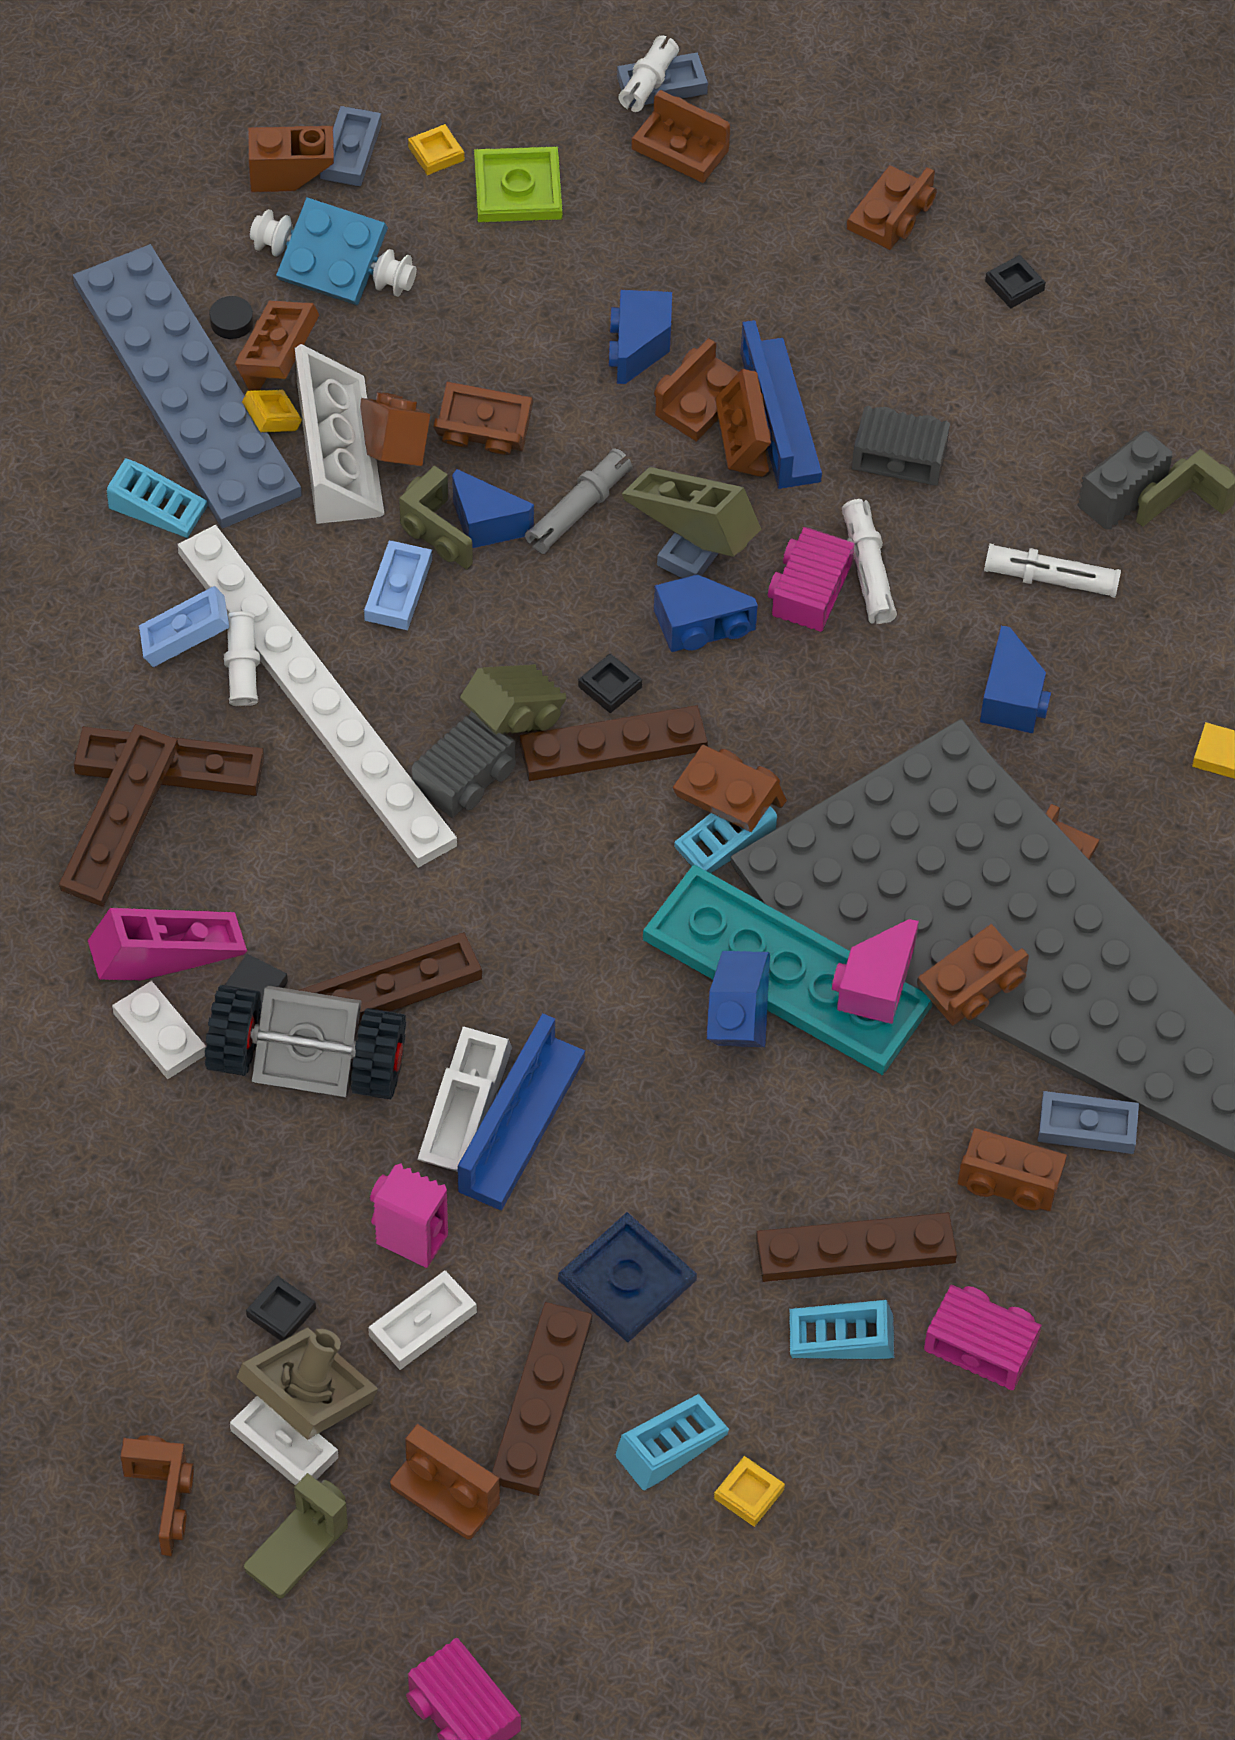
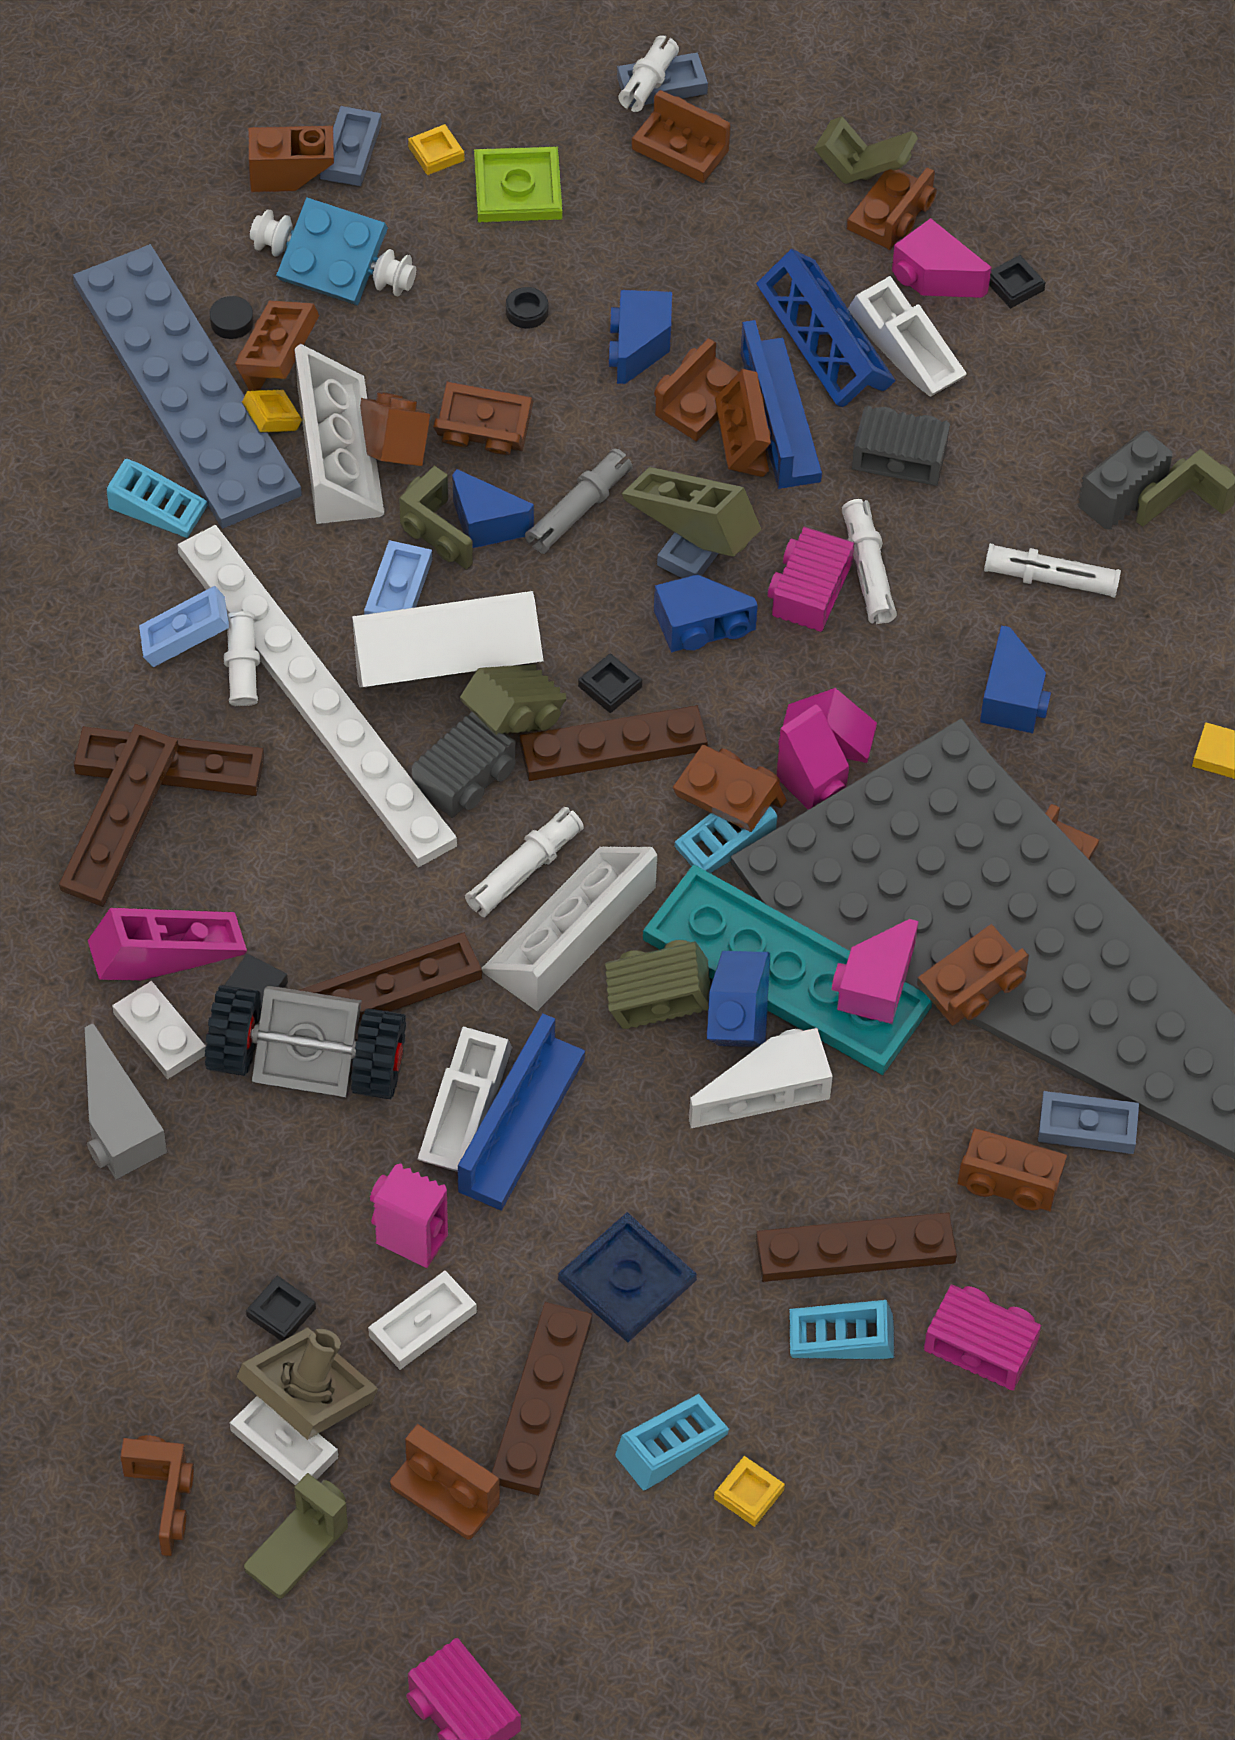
(119, 1119): none -> light grey slope
(446, 639): none -> white slope
(527, 307): none -> black tile
(537, 850): none -> white pin
(573, 923): none -> white slope
(658, 984): none -> olive brick
(773, 1077): none -> white slope
(811, 758): none -> dark pink slope
(837, 322): none -> blue fence
(850, 724): none -> dark pink slope
(853, 159): none -> olive bracket
(906, 337): none -> white slope
(939, 264): none -> dark pink slope

